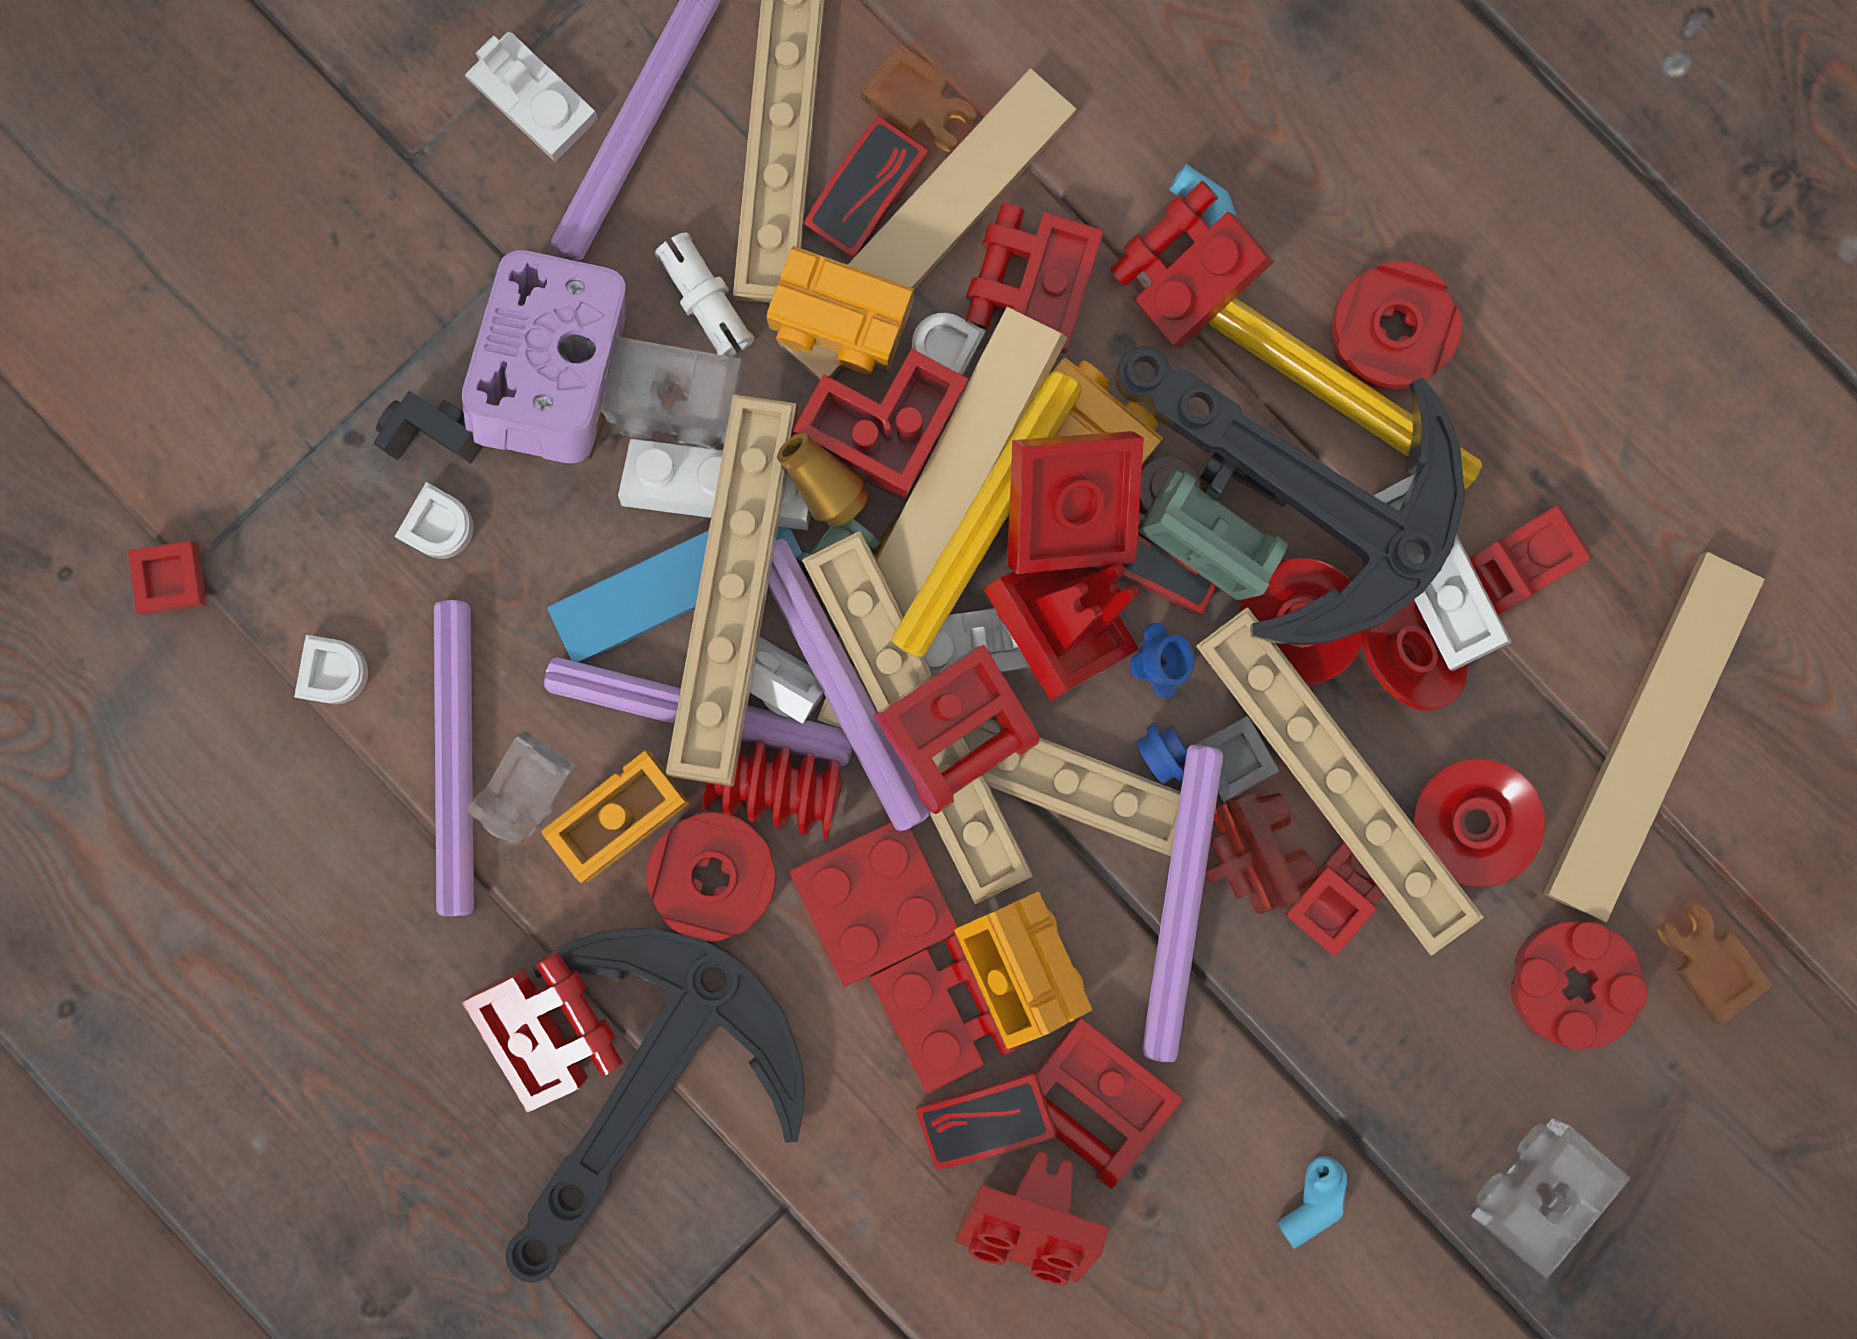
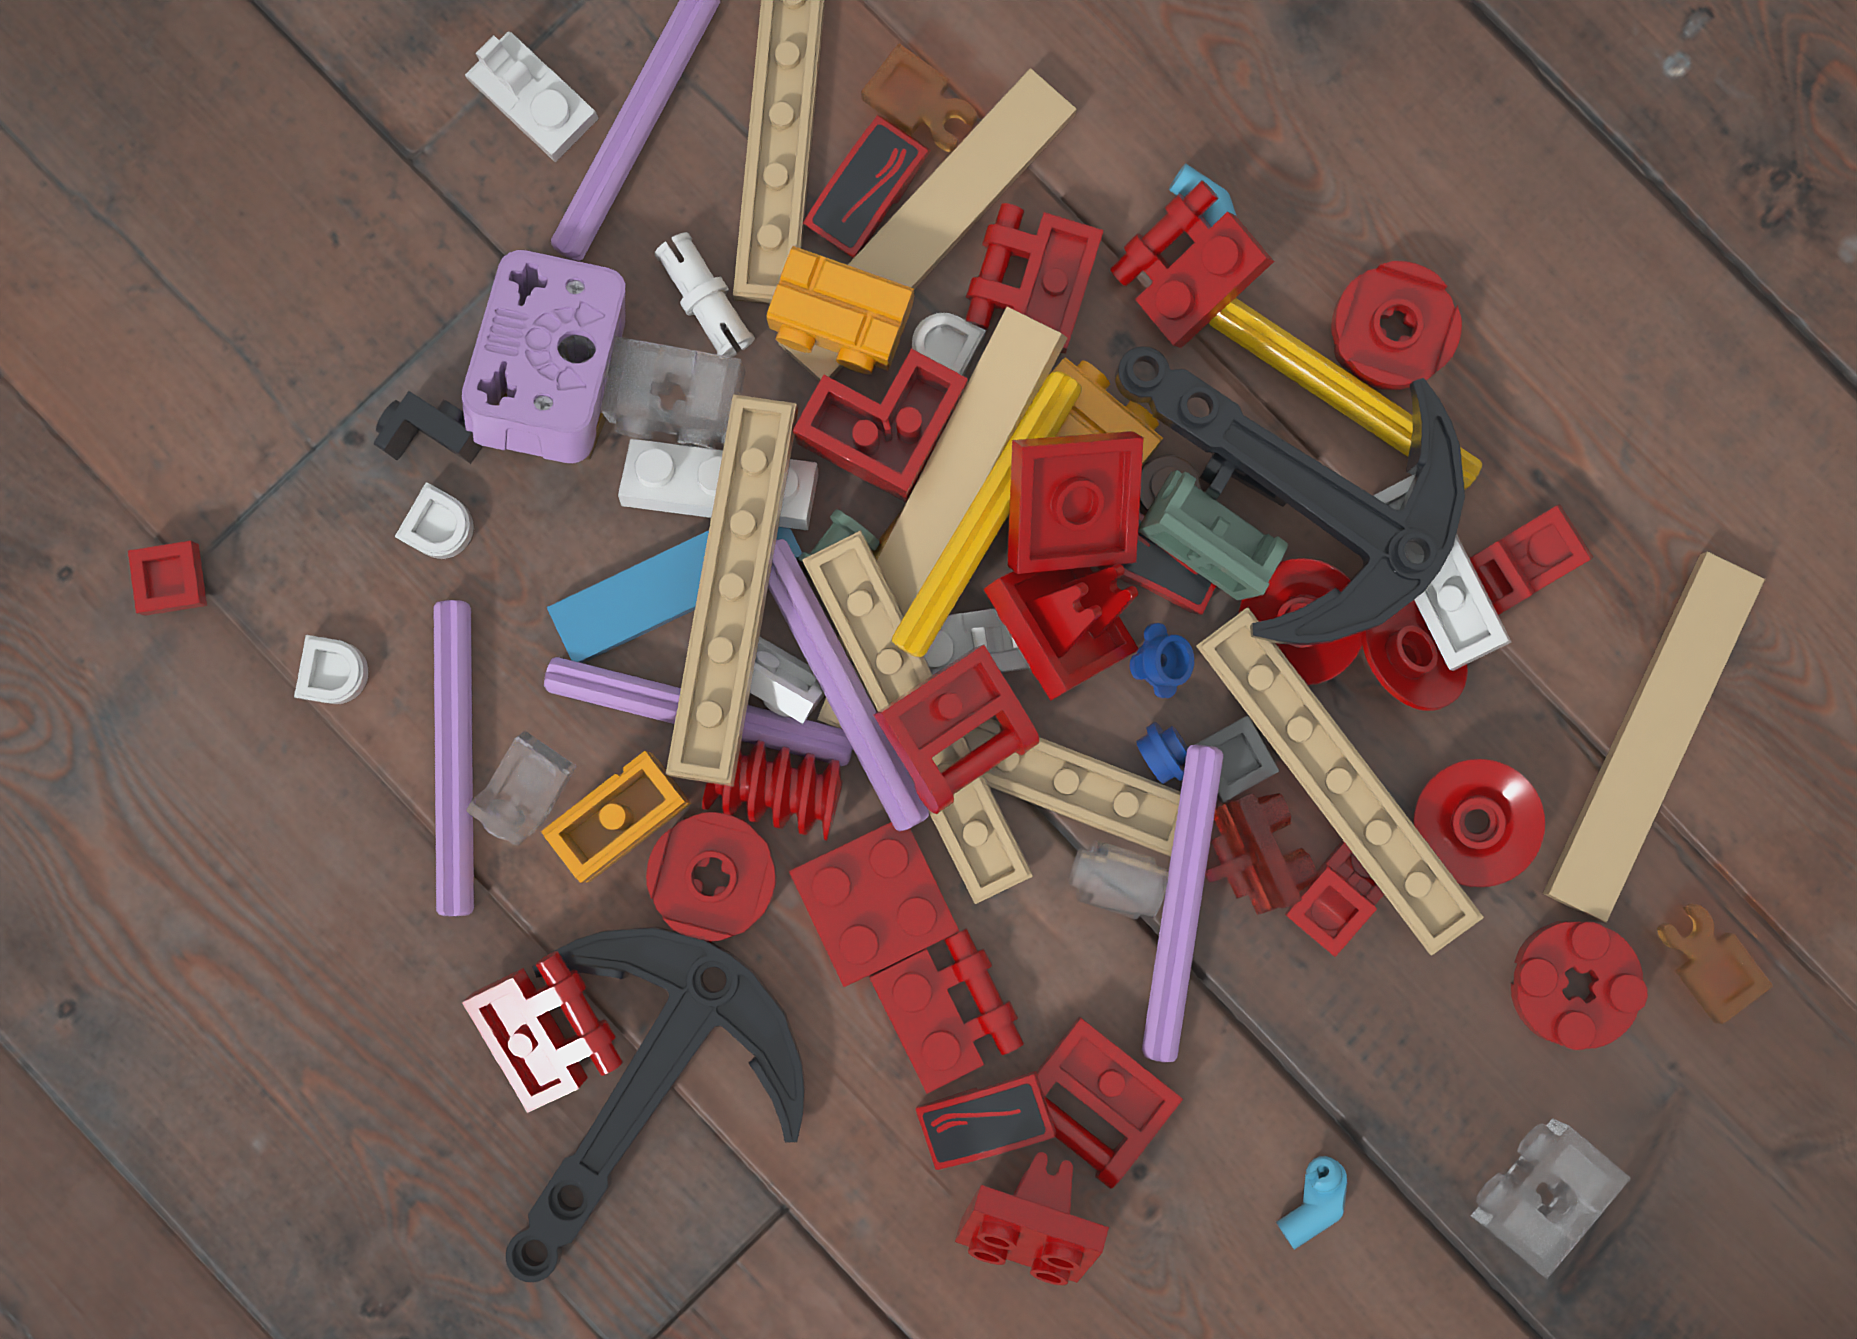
(824, 482): pearl gold cone -> none
(1023, 970): light orange brick -> none
(1118, 880): none -> clear brick

